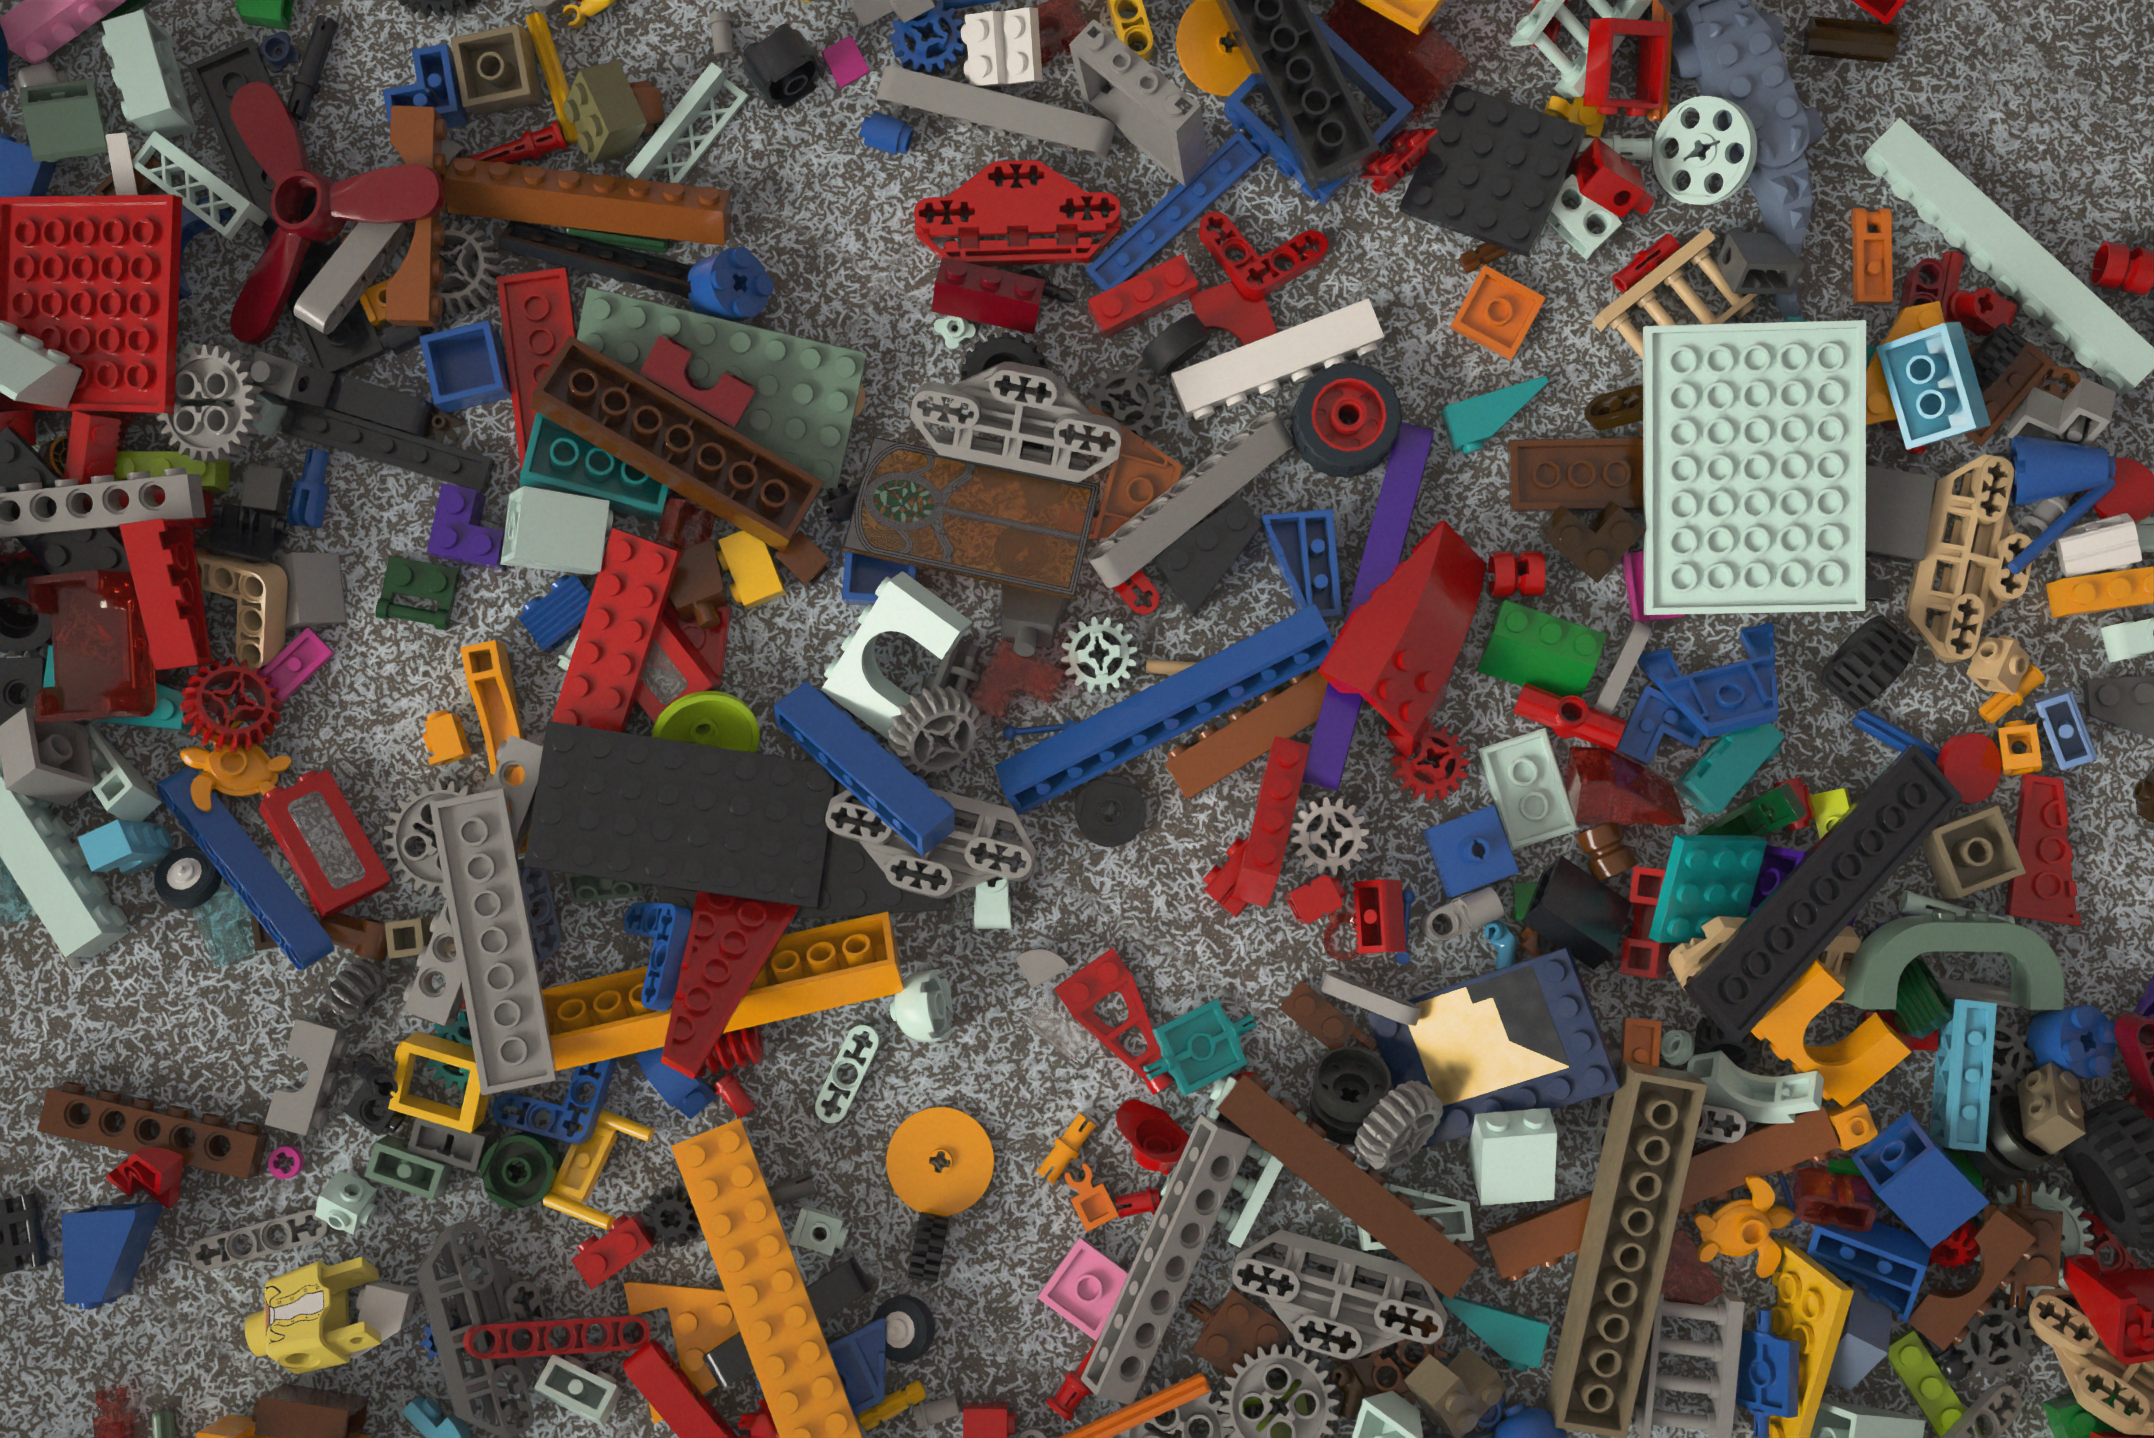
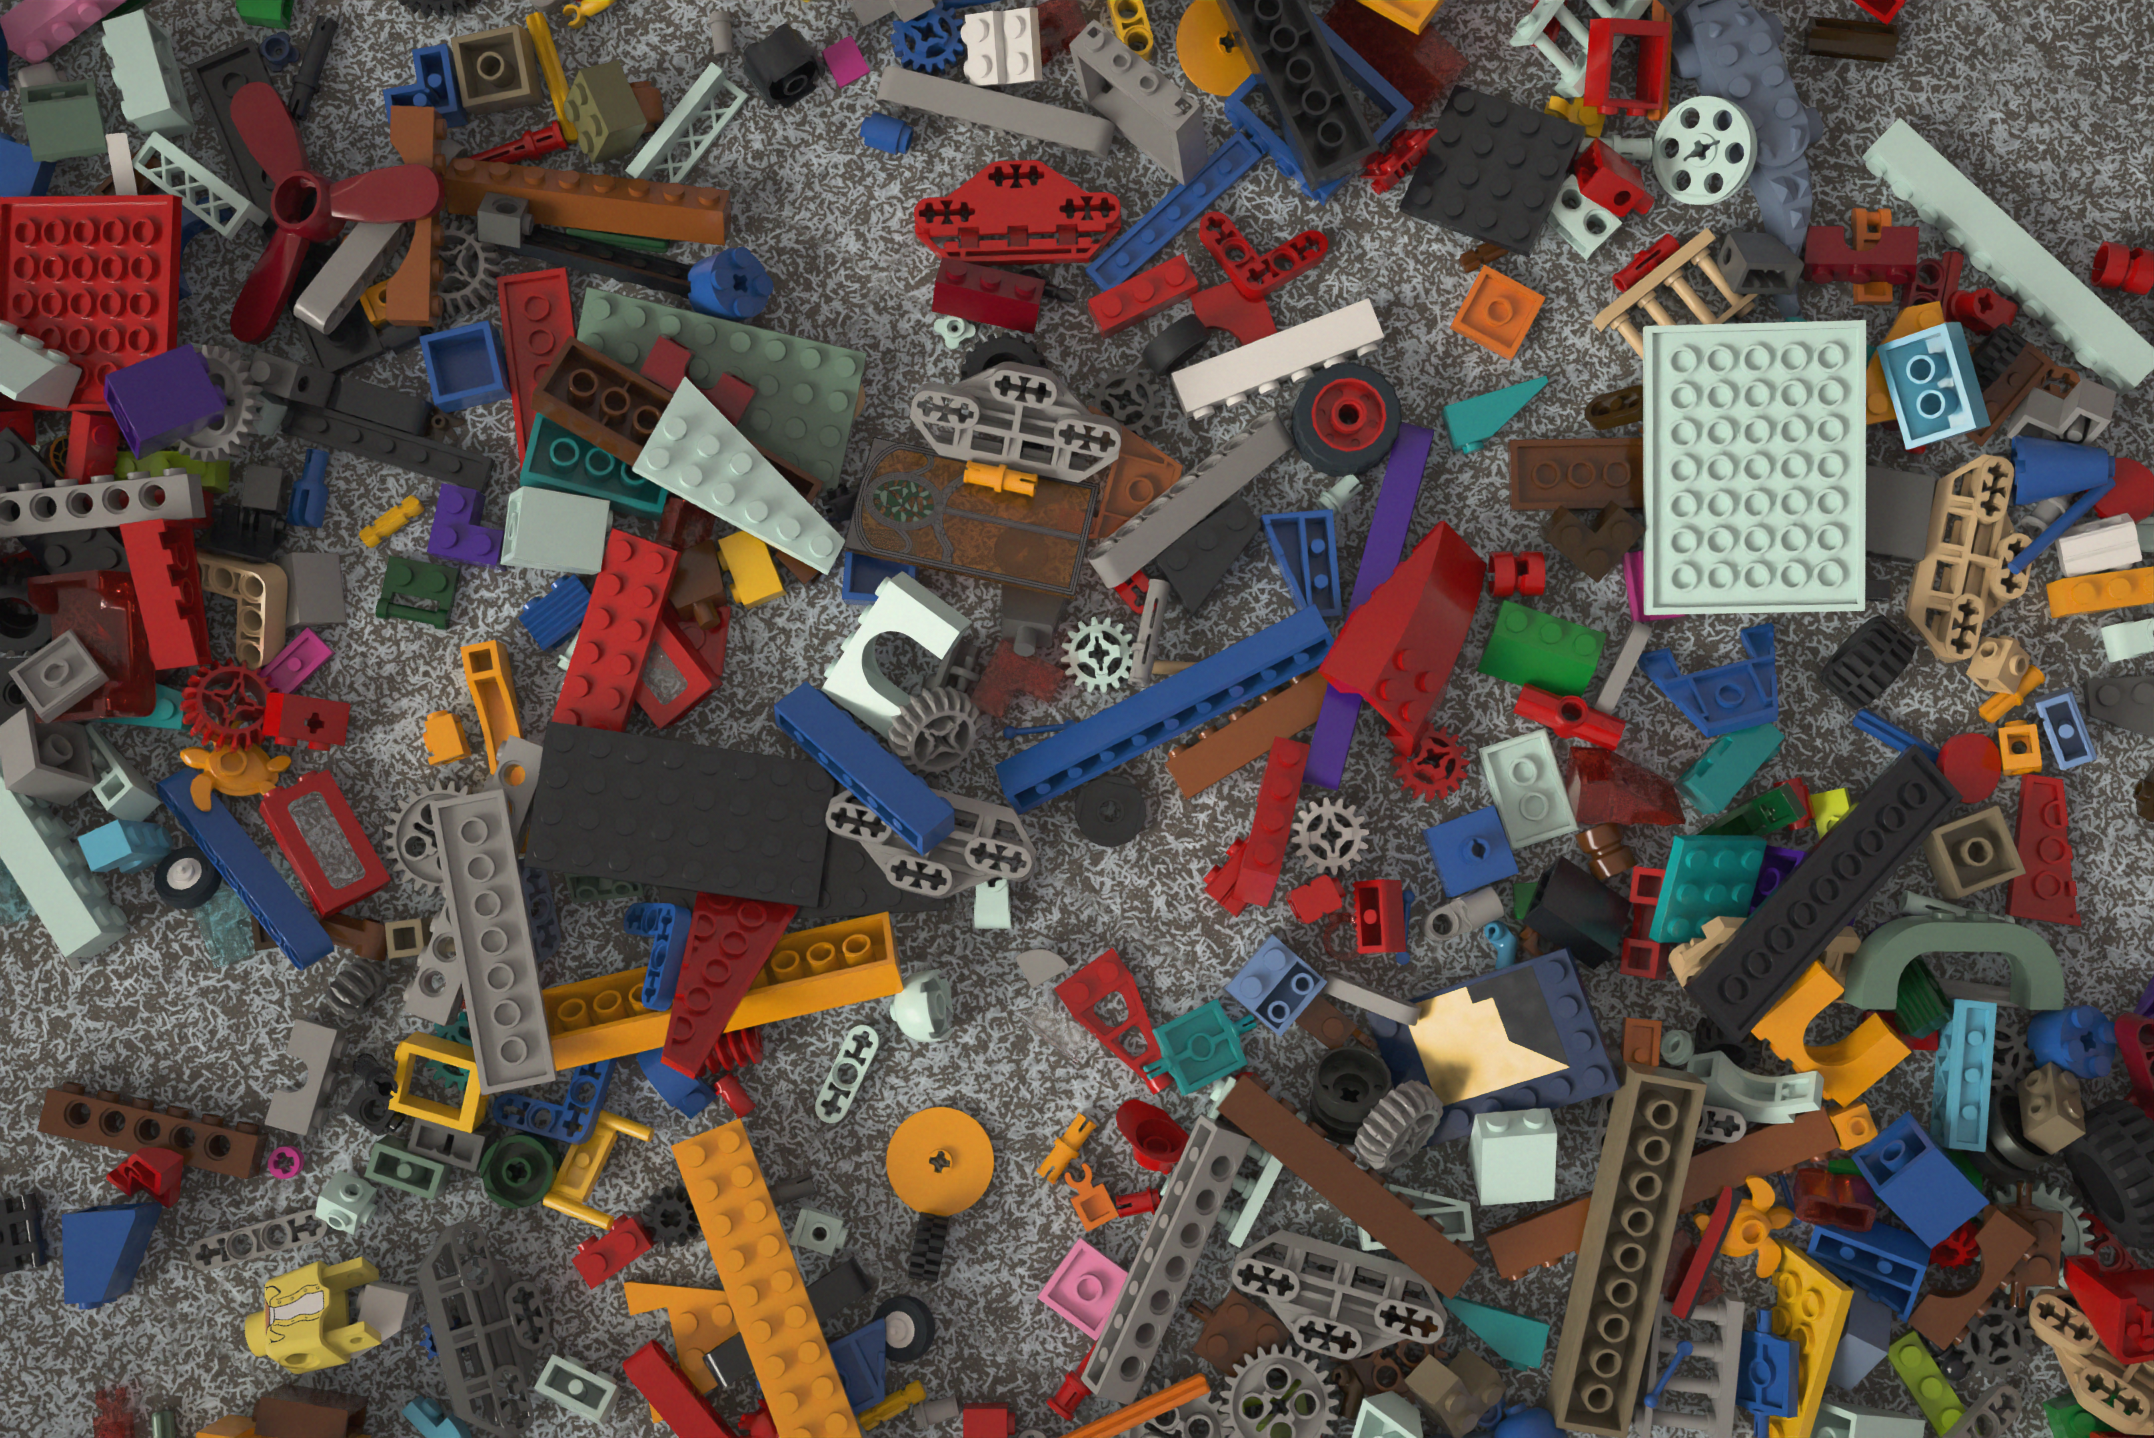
(58, 676): none -> light grey tile
(163, 399): none -> dark purple slope
(286, 717): none -> red brick
(391, 521): none -> yellow axle
(504, 219): none -> dark grey brick
(574, 1342): red beam -> none
(719, 470): none -> light aqua wing
(727, 718): lime dish -> none
(1001, 478): none -> light orange pin
(1141, 673): none -> light grey pin
(1275, 985): none -> medium blue slope
(1340, 494): none -> light aqua pin
(1649, 721): blue plate -> none
(1684, 1349): none -> blue hinge
(1707, 1253): none -> red sticker
(1889, 261): none -> dark red arch

